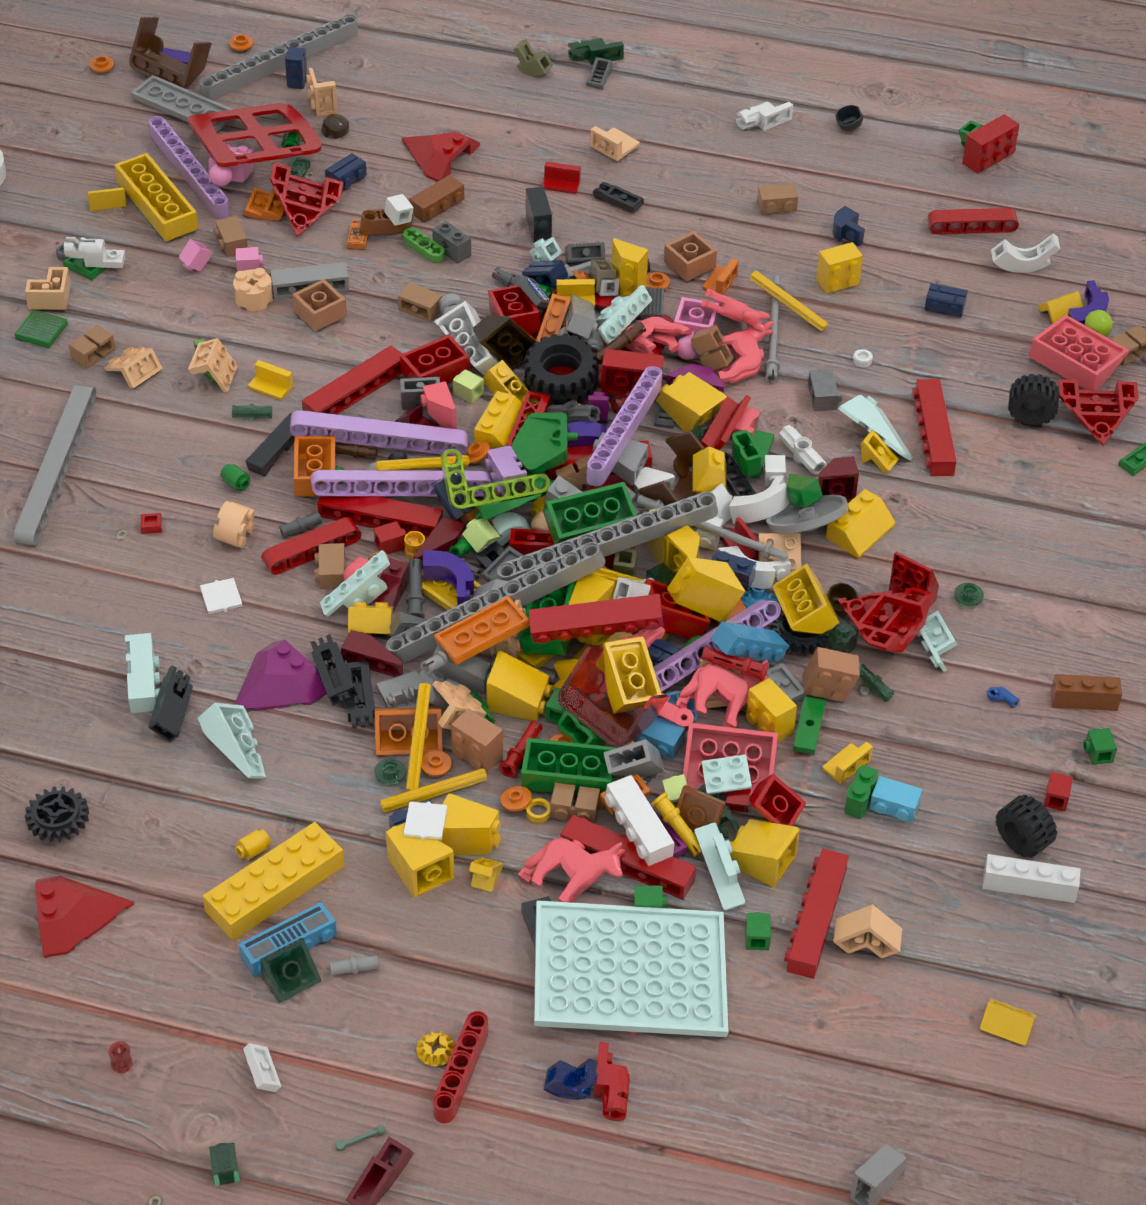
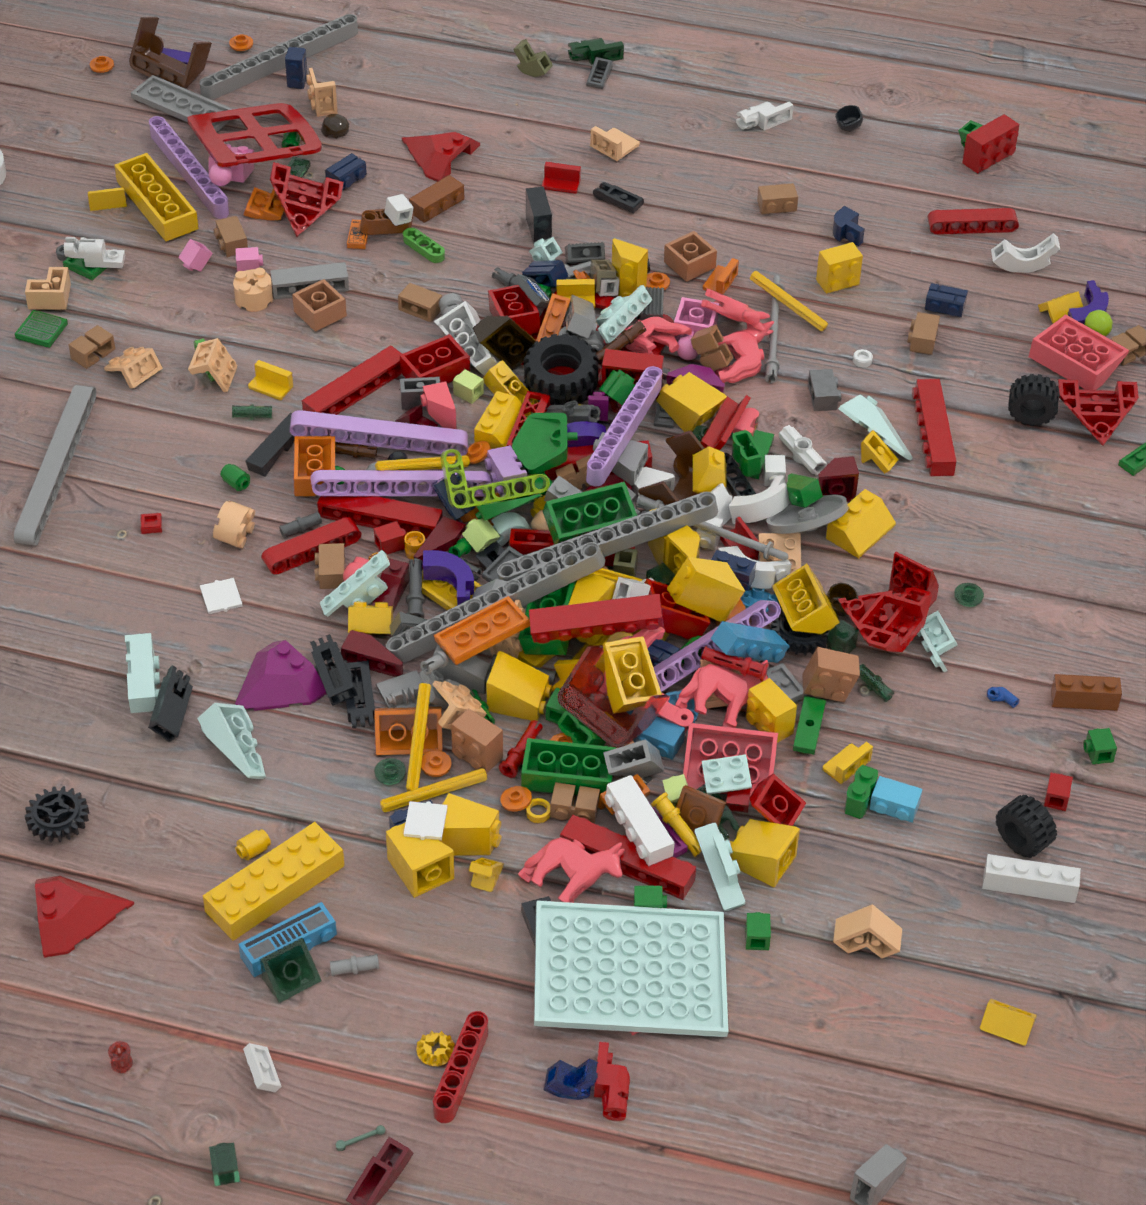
(456, 243): dark grey brick -> none
(618, 386): none -> green brick
(817, 913): red brick -> none
(924, 333): none -> medium nougat brick

